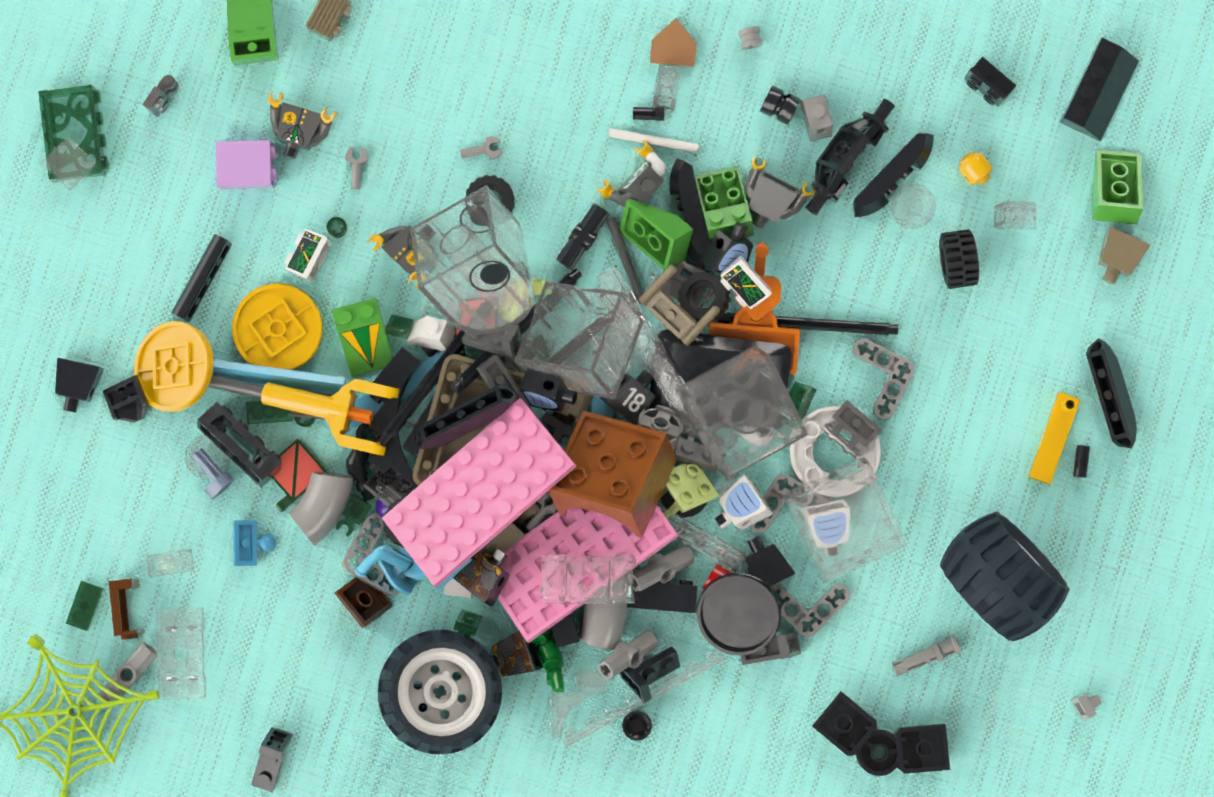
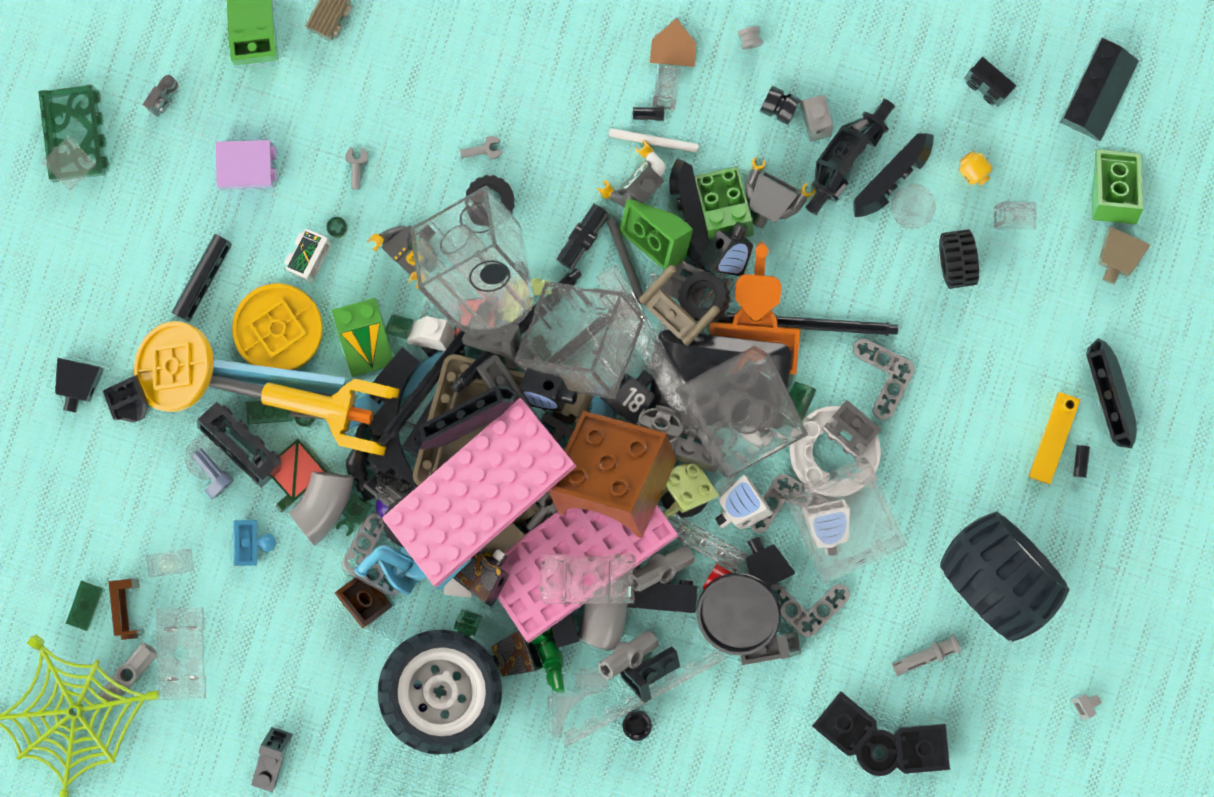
(298, 125): dark grey torso -> none
(745, 282): slope -> none

